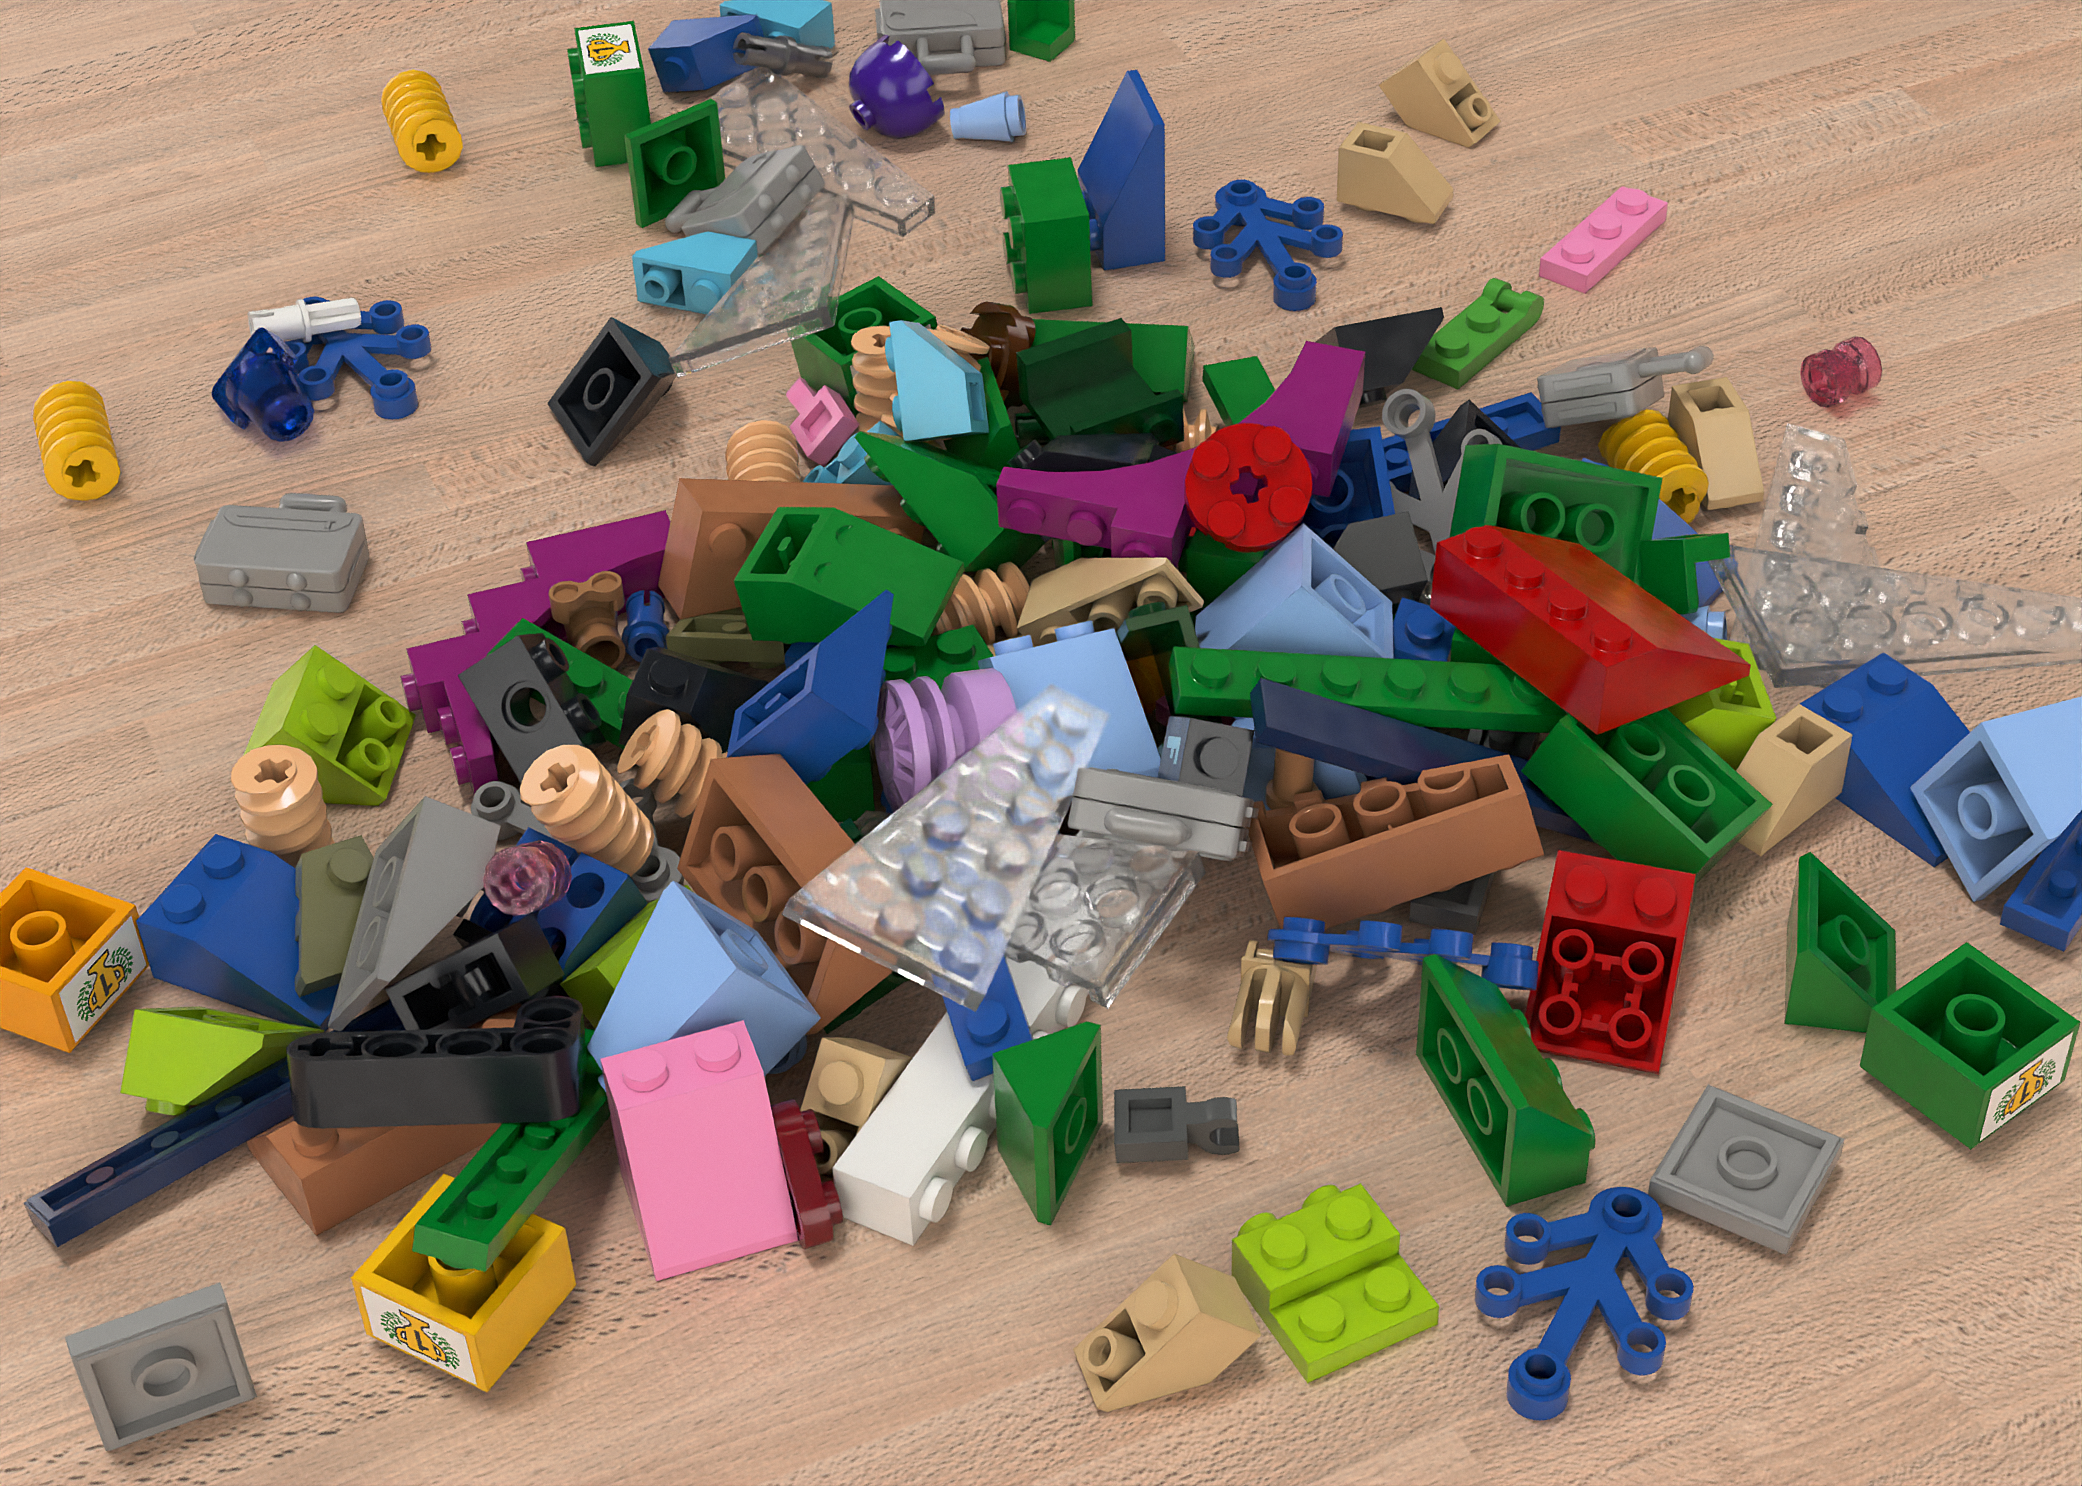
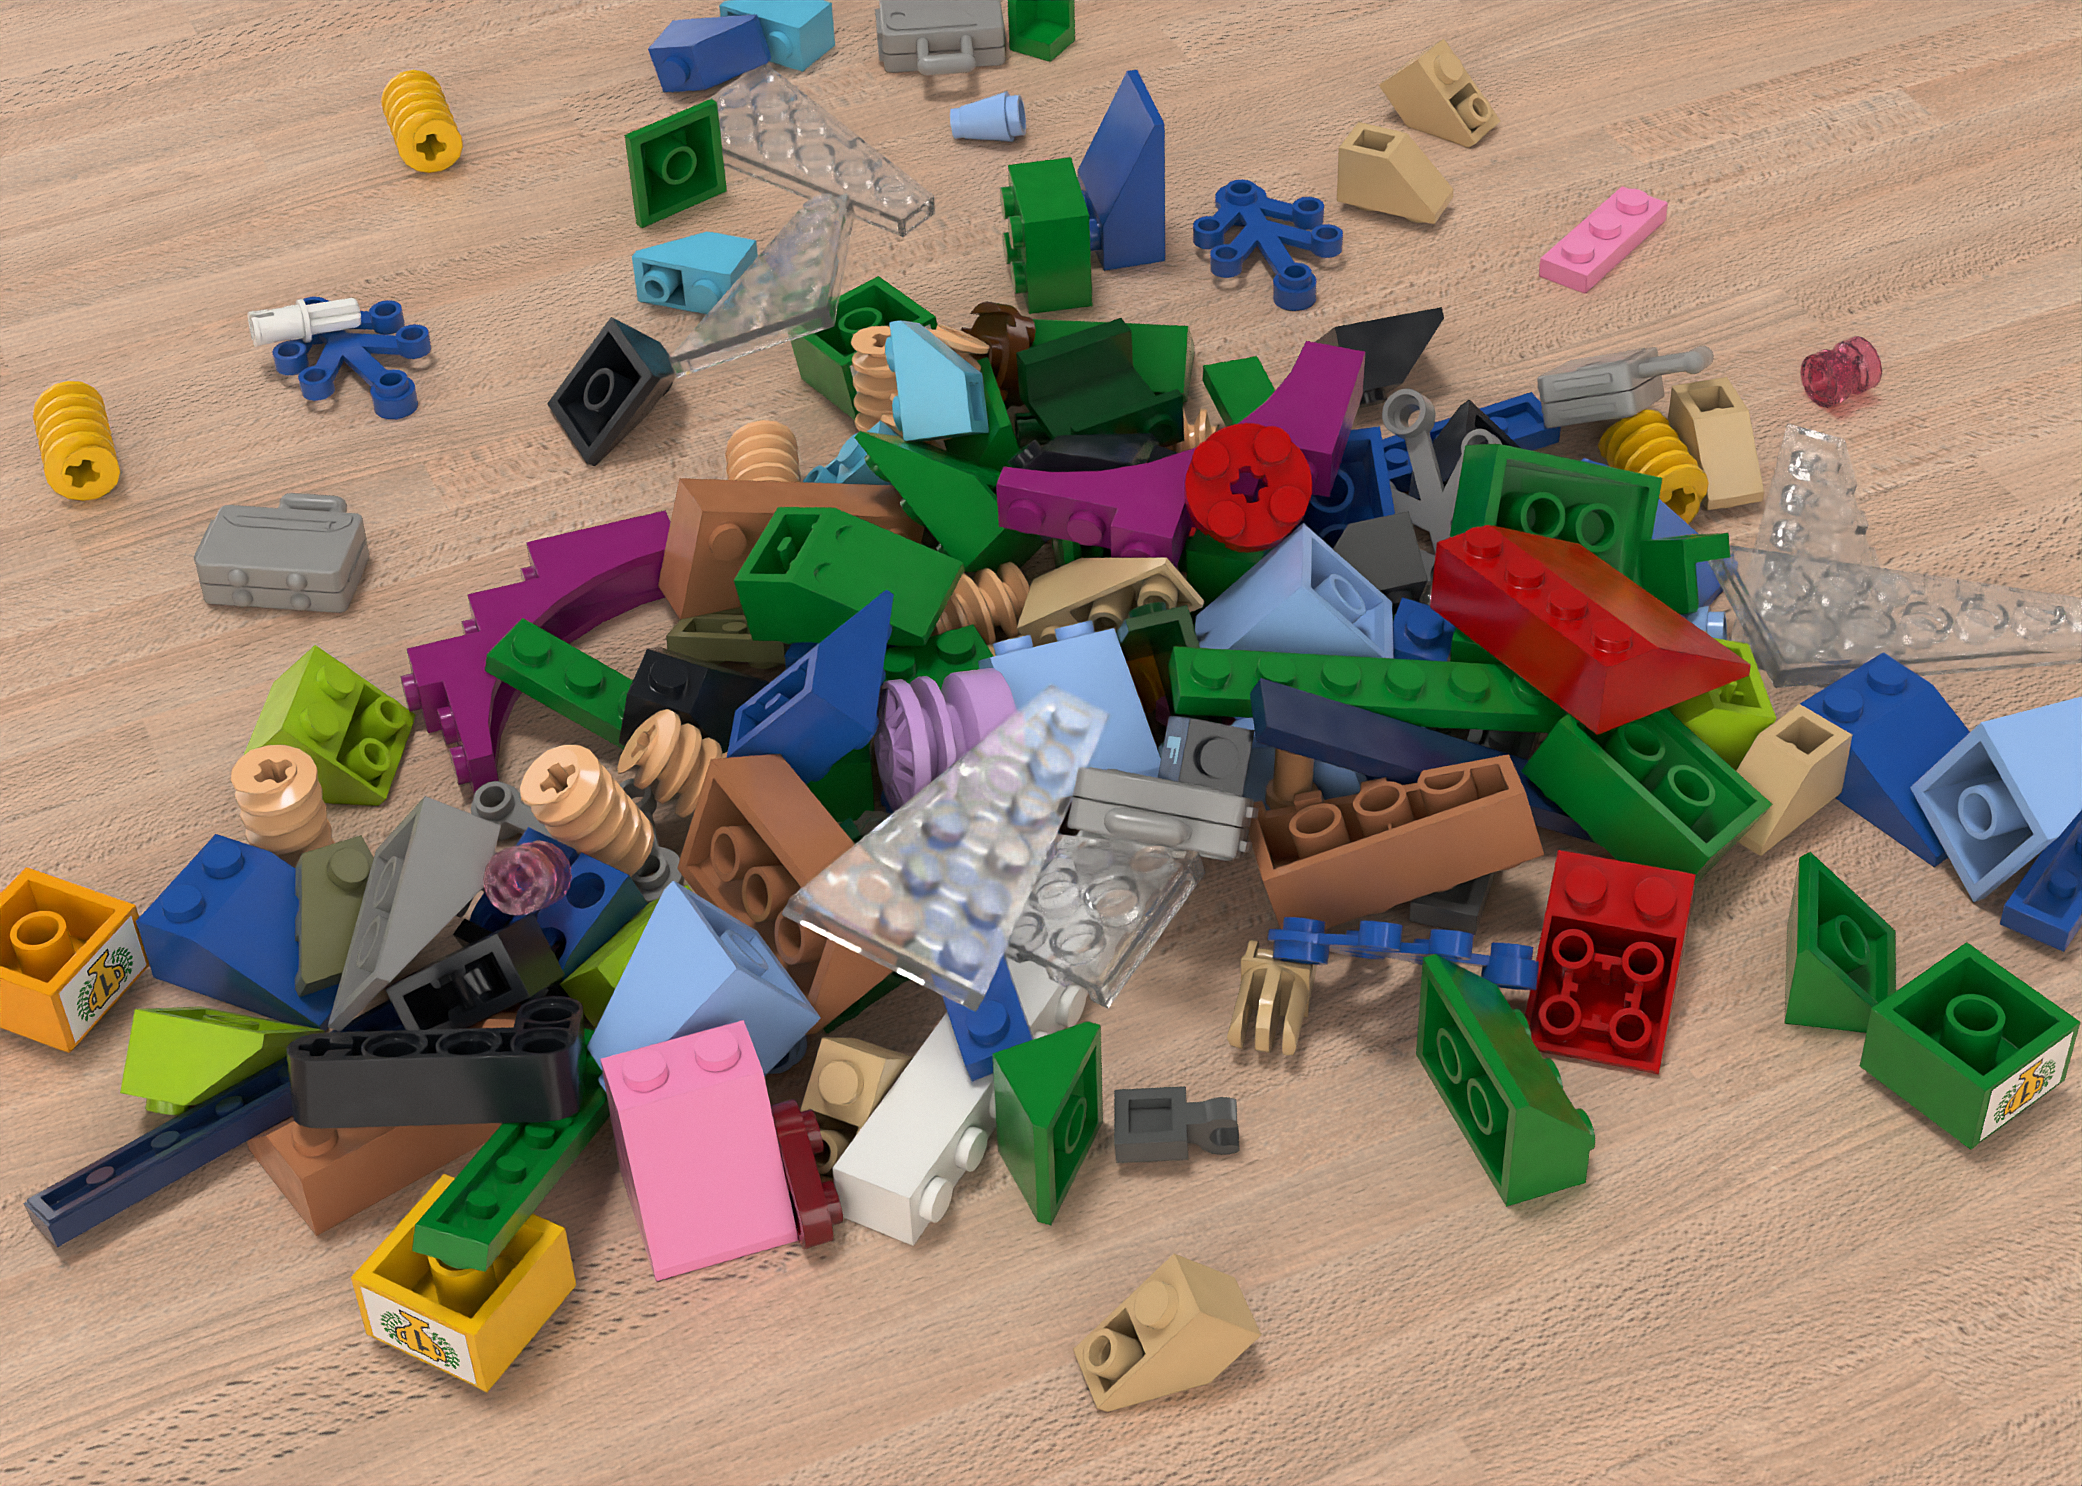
(161, 1366): light grey plate -> none
(265, 389): clear blue piece -> none
(502, 694): black brick -> none
(590, 615): medium nougat plate -> none
(608, 89): green brick -> none
(644, 625): blue pin -> none
(753, 200): light grey piece -> none
(782, 55): flat silver pin -> none
(823, 421): bright pink plate -> none
(892, 91): dark purple cylinder -> none
(1331, 1280): lime plate -> none
(1479, 333): bright green plate -> none
(1619, 1225): blue plant -> none
(1746, 1169): light grey plate -> none

